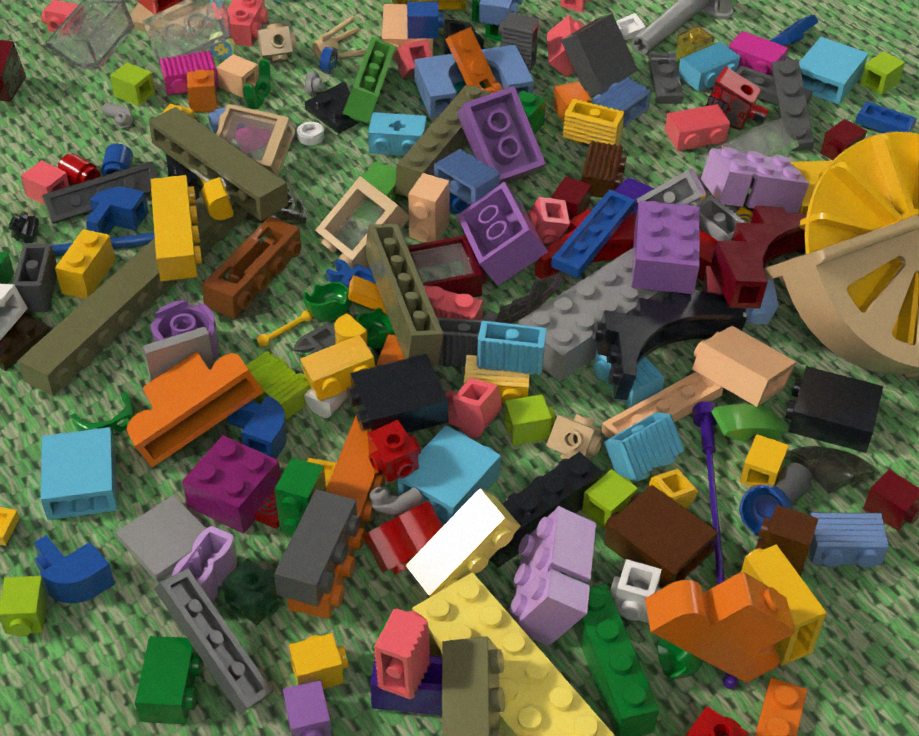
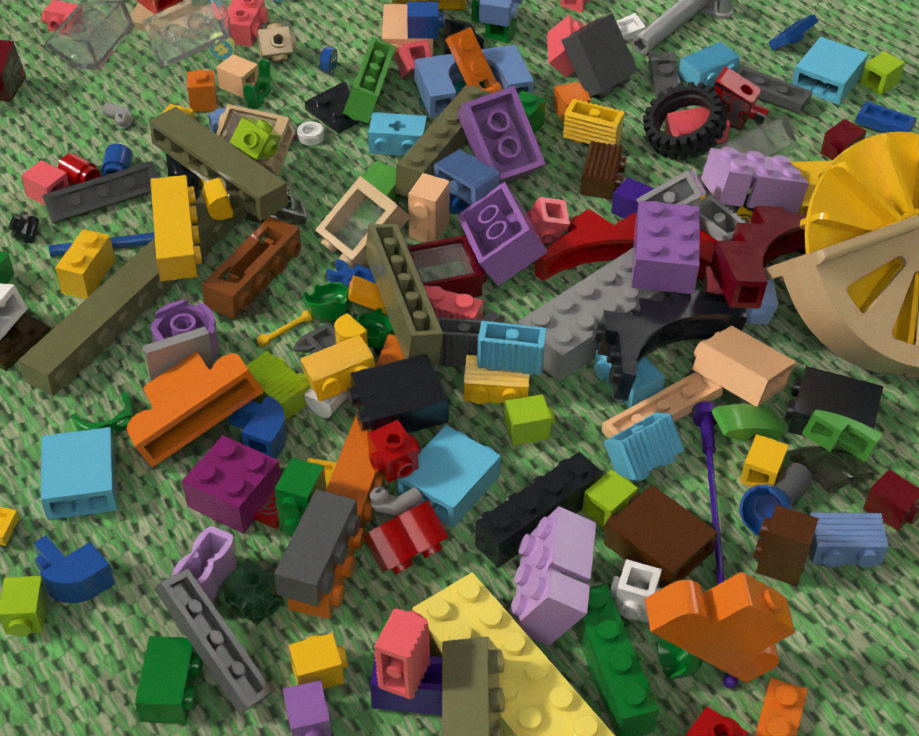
(36, 276): dark grey brick -> none
(117, 207): blue brick -> none
(132, 84): lime brick -> none
(161, 537): light grey tile -> none
(175, 70): dark pink brick -> none
(256, 138): none -> lime brick
(313, 83): light grey arm -> none
(328, 40): tan plant -> none
(464, 543): brick -> none
(474, 407): coral brick -> none
(523, 33): dark grey brick -> none
(523, 306): clear smoke brick -> none
(565, 434): tan brick -> none
(576, 195): dark red brick -> none
(593, 233): blue plate -> none
(627, 97): medium blue brick -> none
(675, 486): yellow brick -> none
(692, 41): clear yellow brick -> none
(696, 140): none -> black tyre
(757, 52): dark pink brick -> none
(792, 100): dark grey plate -> none
(807, 613): yellow brick -> none
(832, 429): none -> bright green slope

